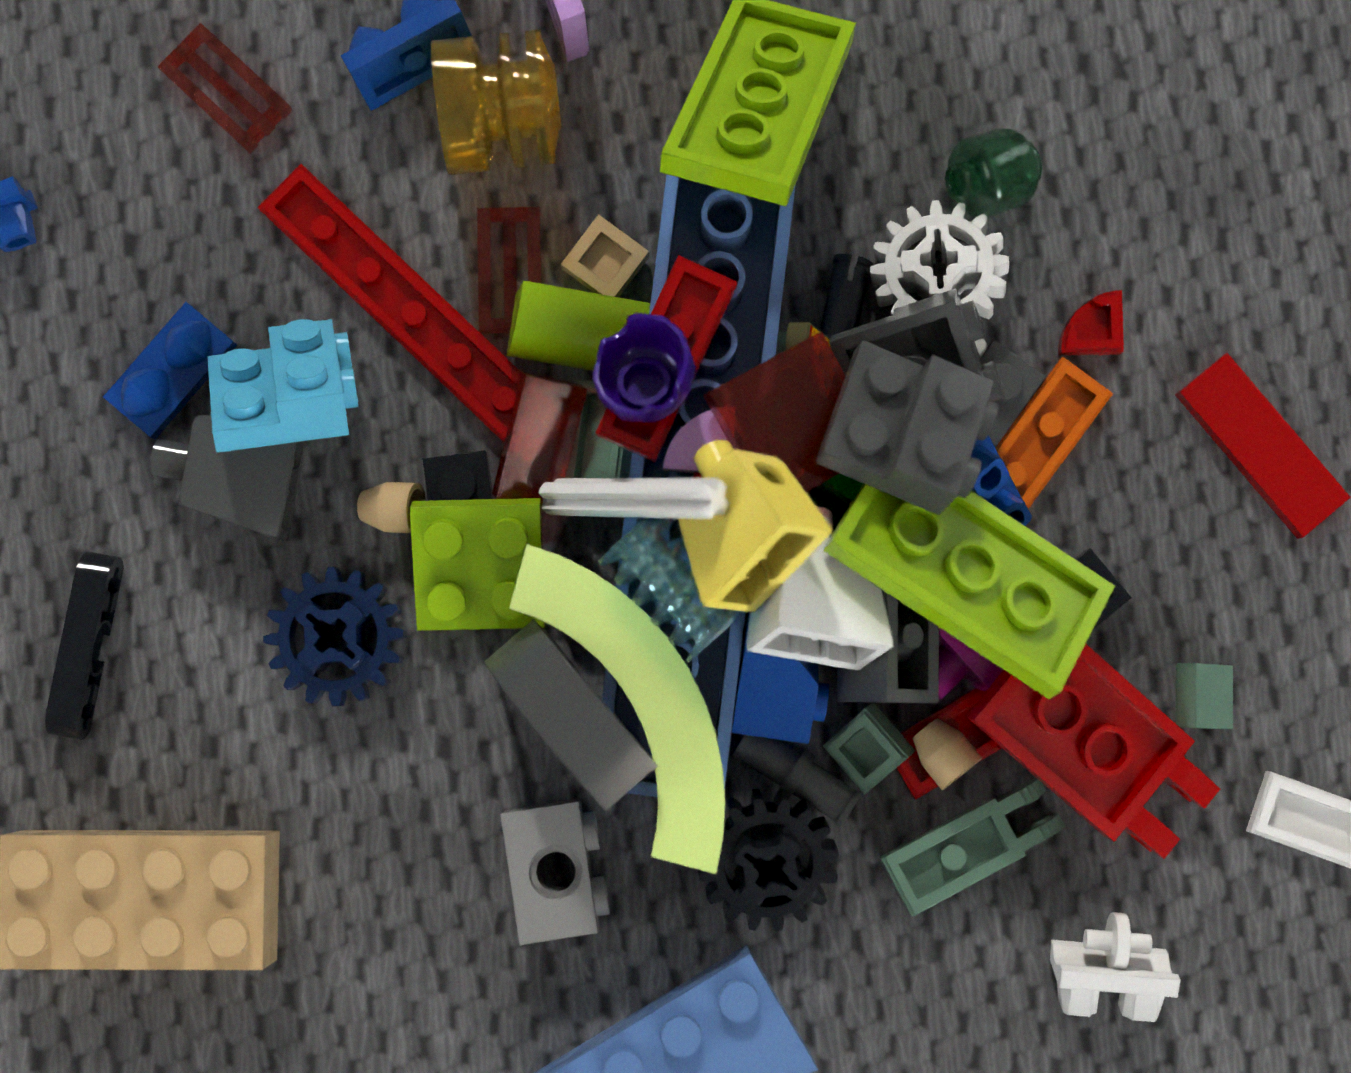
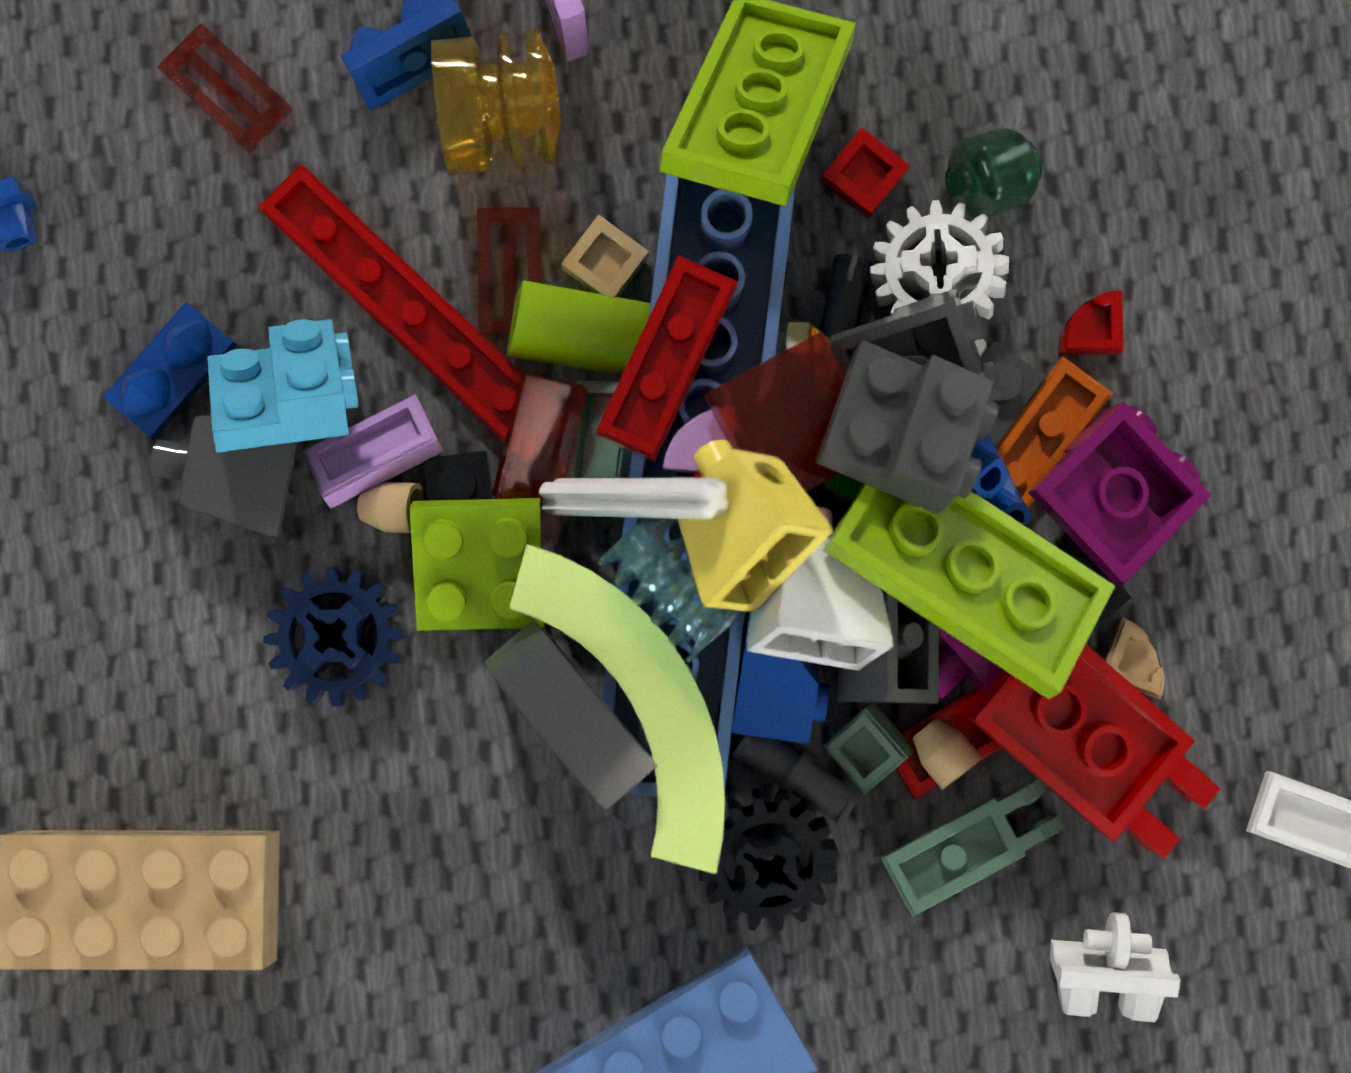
(78, 664): black beam -> none
(373, 451): none -> lavender tile
(547, 910): light grey brick -> none
(644, 369): dark purple hair -> none
(864, 173): none -> red plate
(1120, 491): none -> magenta plate
(1136, 659): none -> tan tile
(1204, 696): sand green tile -> none
(1262, 446): red tile -> none

